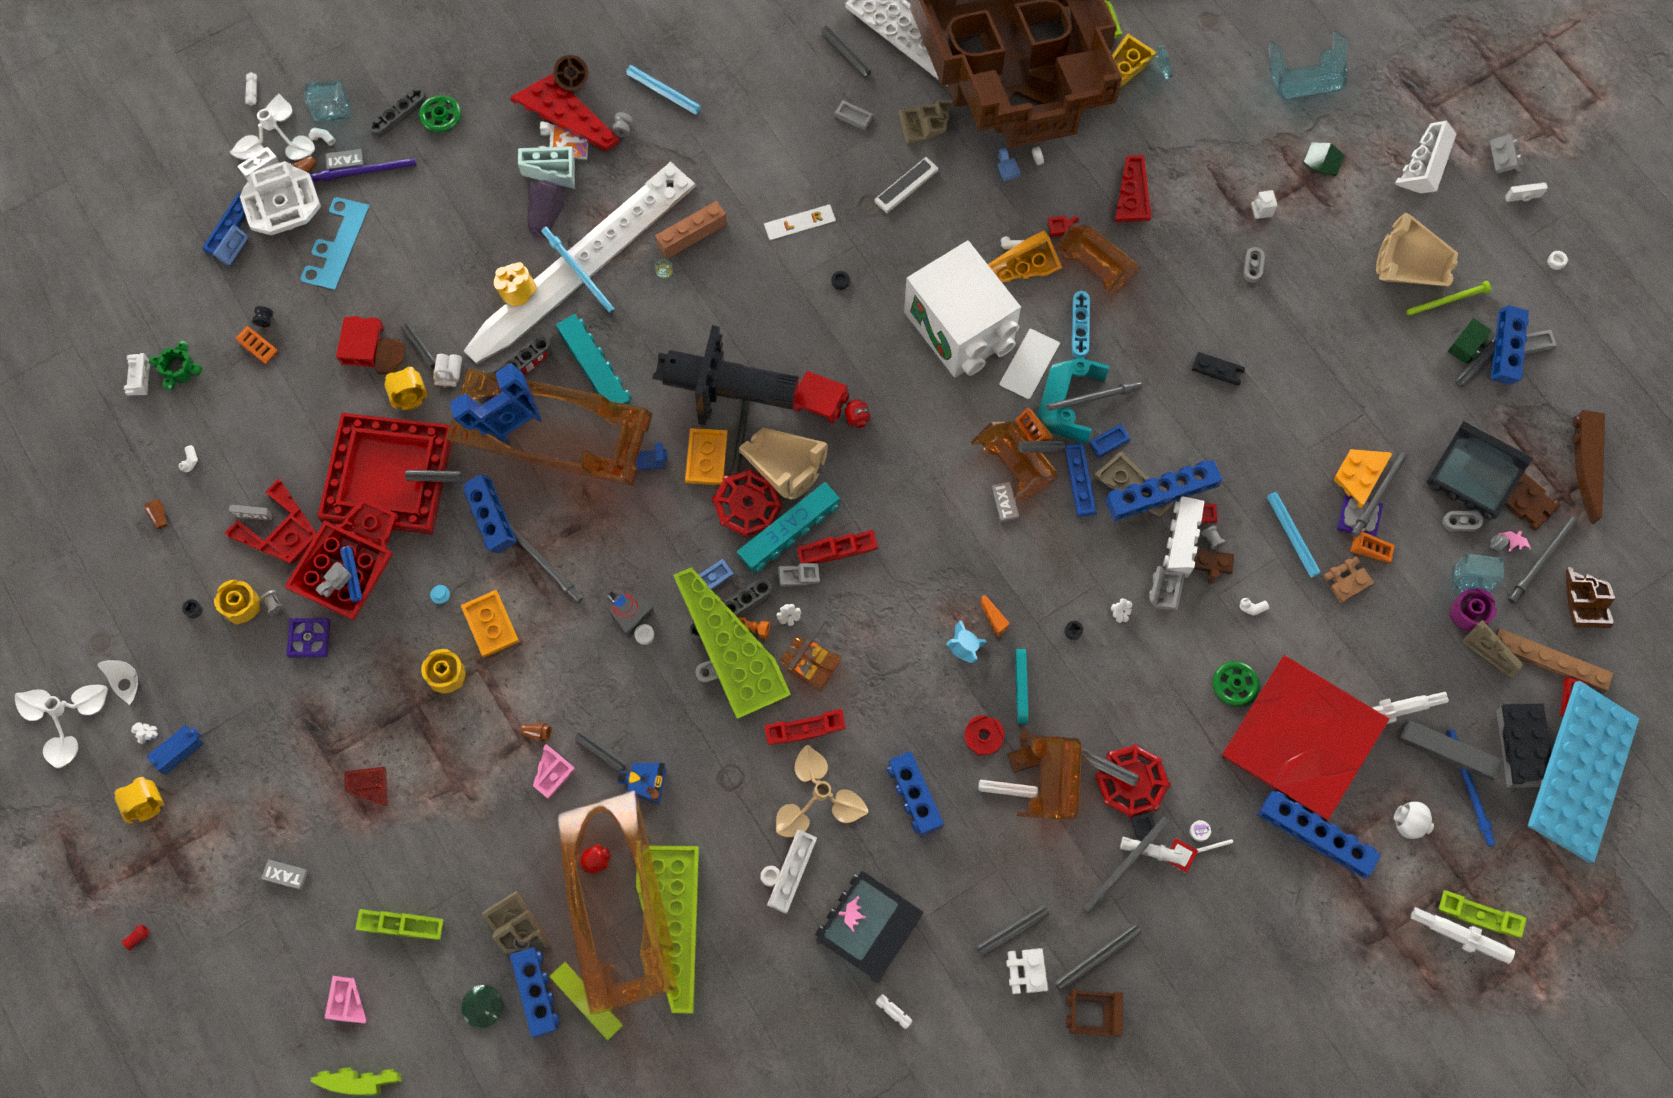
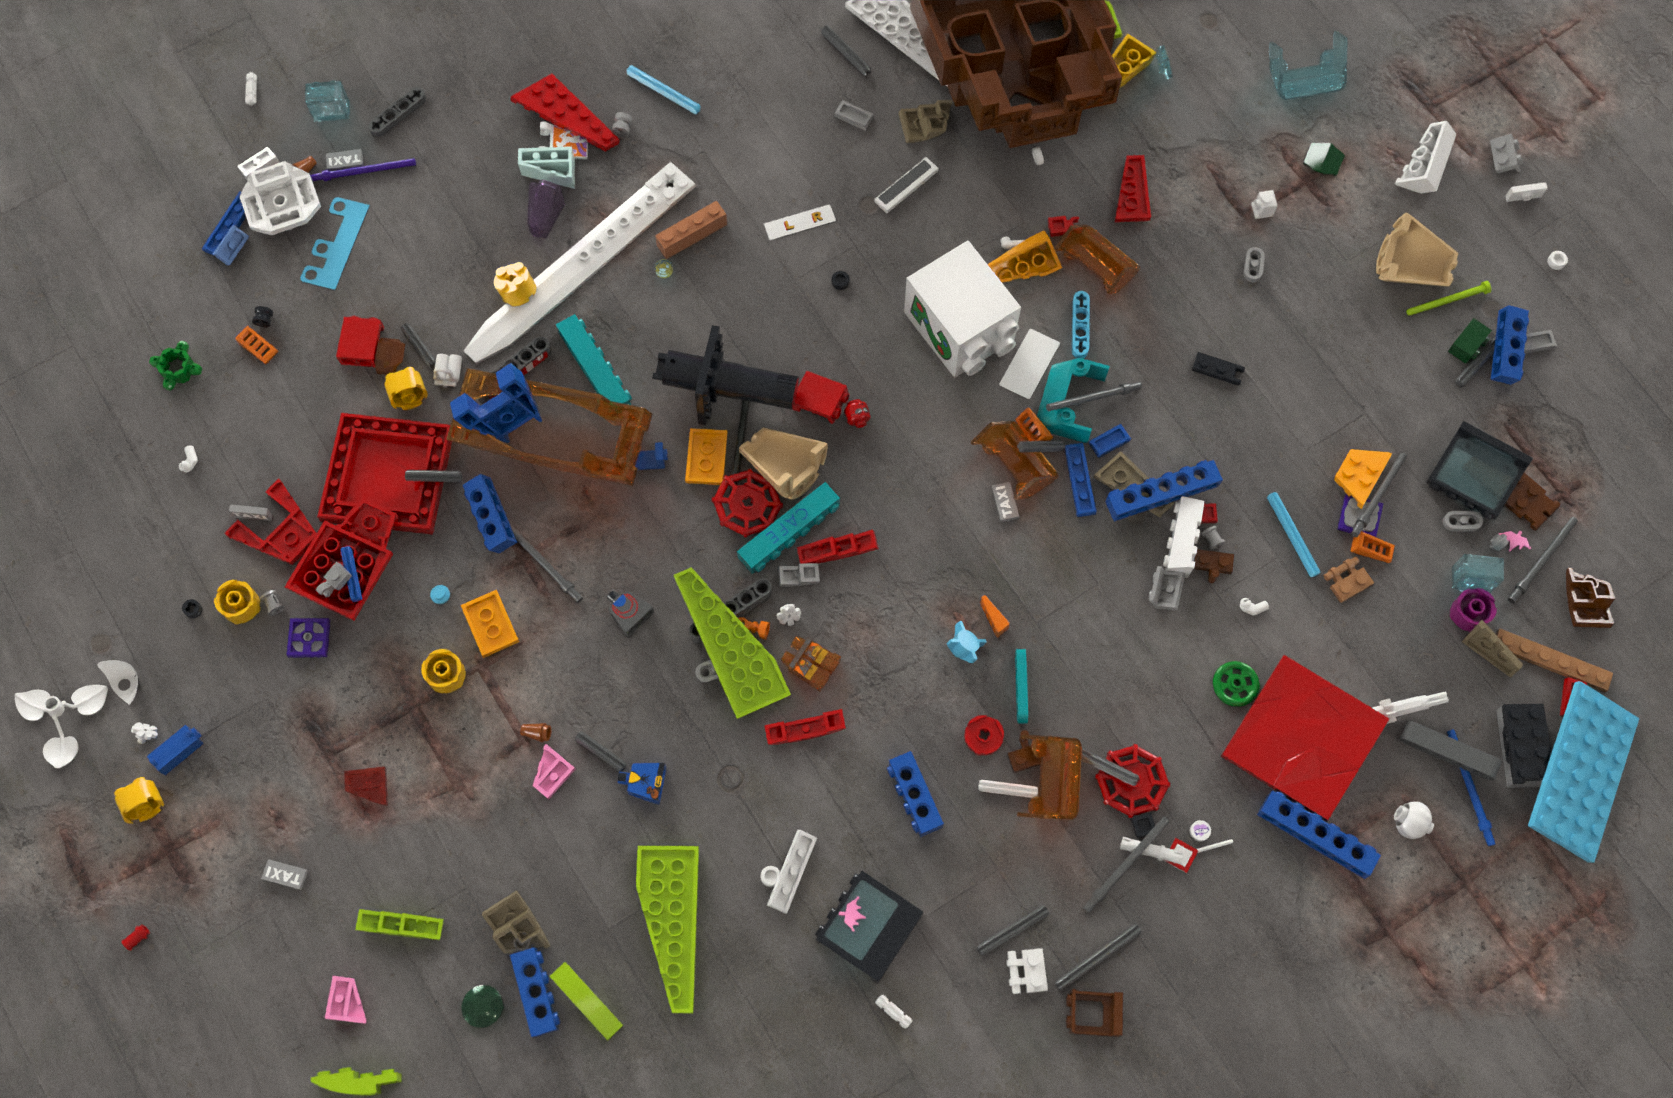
(137, 374): white hinge -> none
(156, 513): dark orange cone -> none
(276, 111): white plant -> none
(327, 137): white arm -> none
(446, 125): green plate -> none
(556, 244): medium azure bar -> none
(570, 72): reddish brown cylinder -> none
(595, 859): red head -> none
(644, 634): white tile -> none
(656, 937): clear orange windscreen -> none
(716, 574): medium blue plate -> none
(812, 766): tan plant -> none
(1006, 167): medium blue plate -> none
(1074, 636): black bush -> none
(1121, 610): white plant -> none
(1470, 938): white piece -> none
(1482, 916): lime slope -> none
(1589, 460): reddish brown slope -> none

